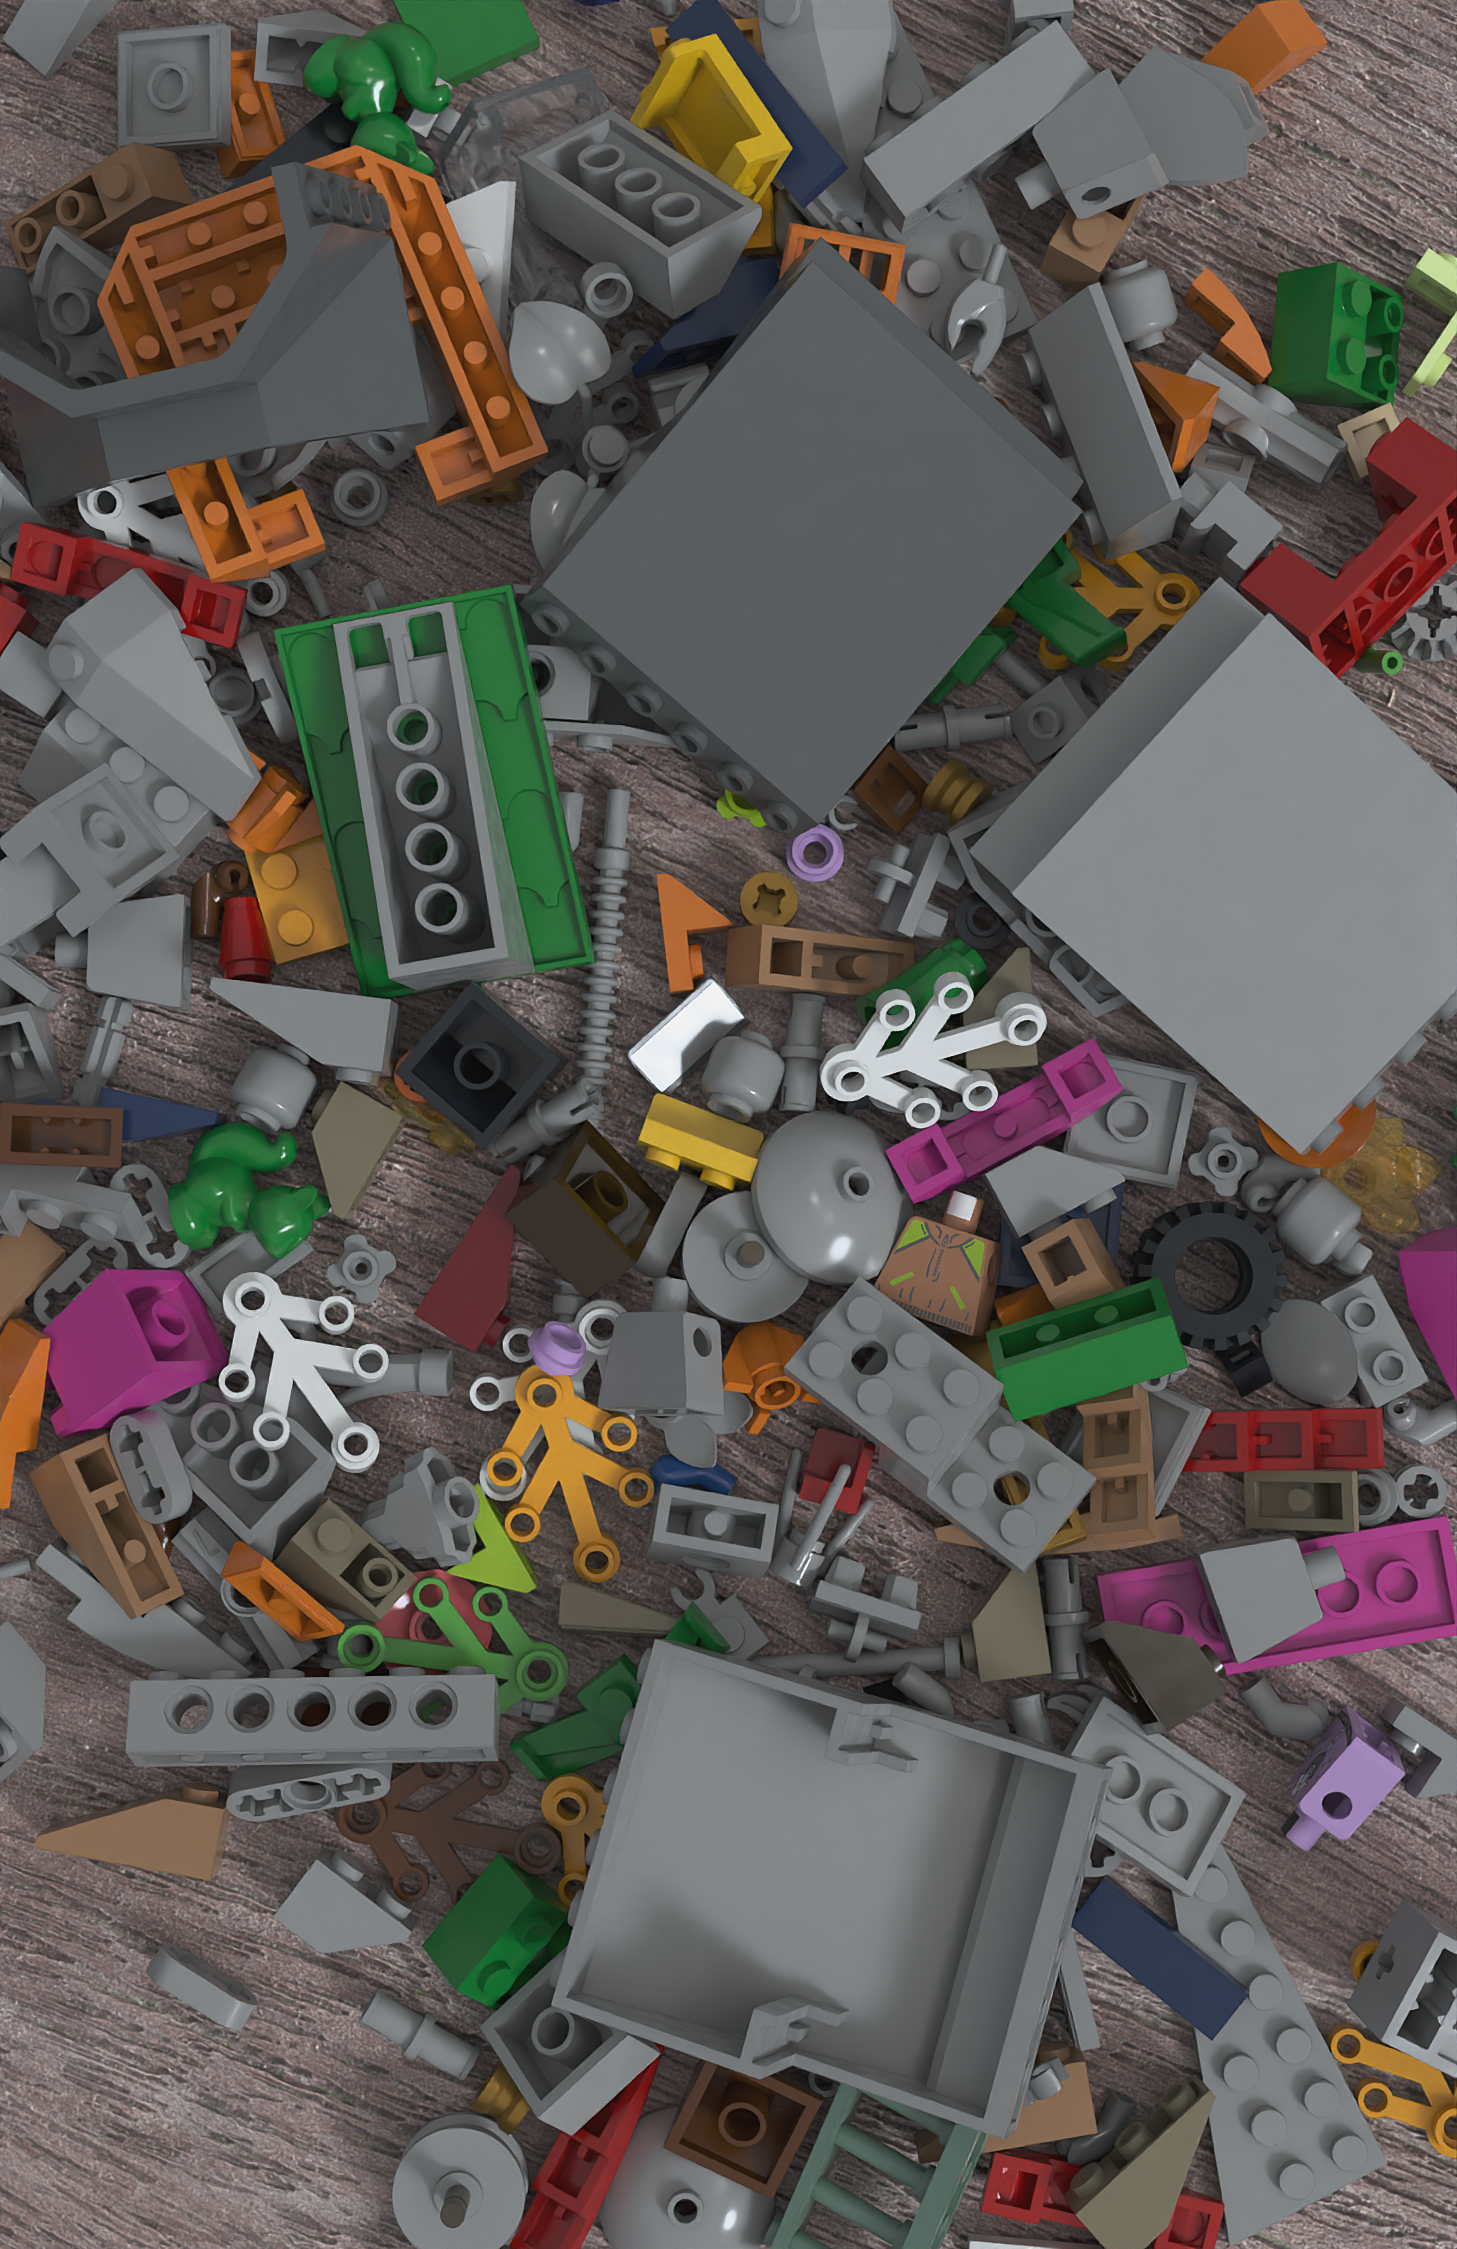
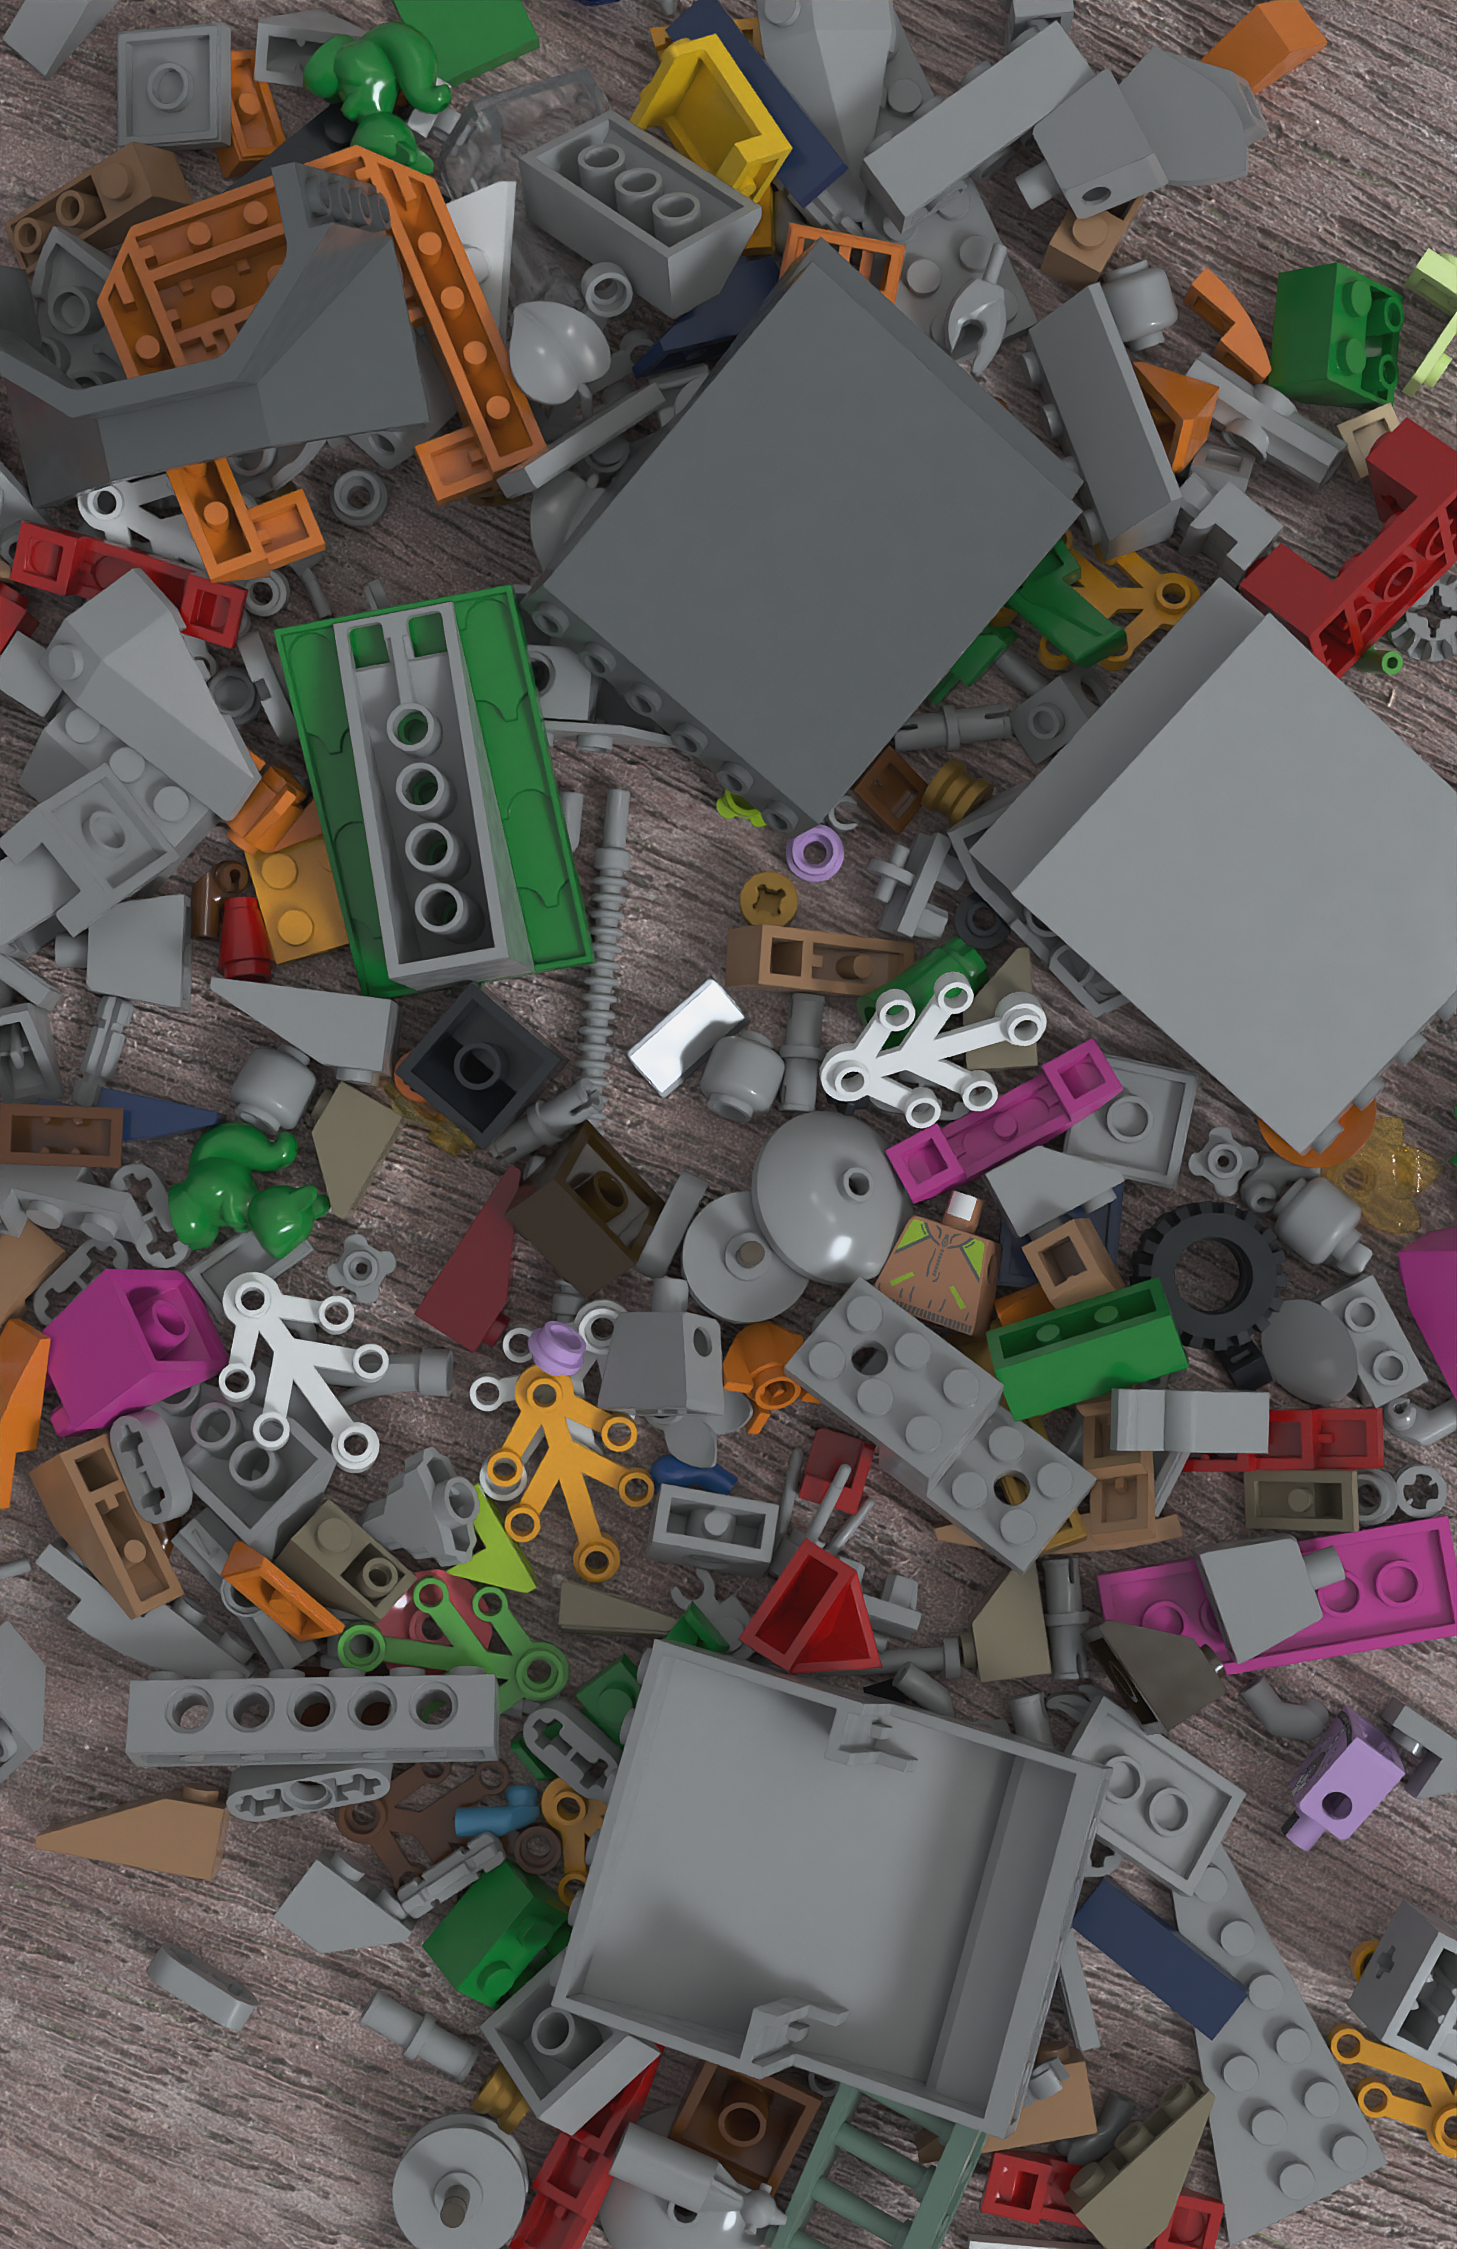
(451, 1874): none -> light grey axle
(499, 1820): none -> dark azure arm
(574, 1748): none -> light grey beam
(581, 441): none -> light grey tile
(684, 916): orange slope -> none
(689, 2178): none -> light grey wheel
(700, 1141): yellow bracket -> none
(814, 1617): none -> red slope
(1189, 1420): none -> light grey piece

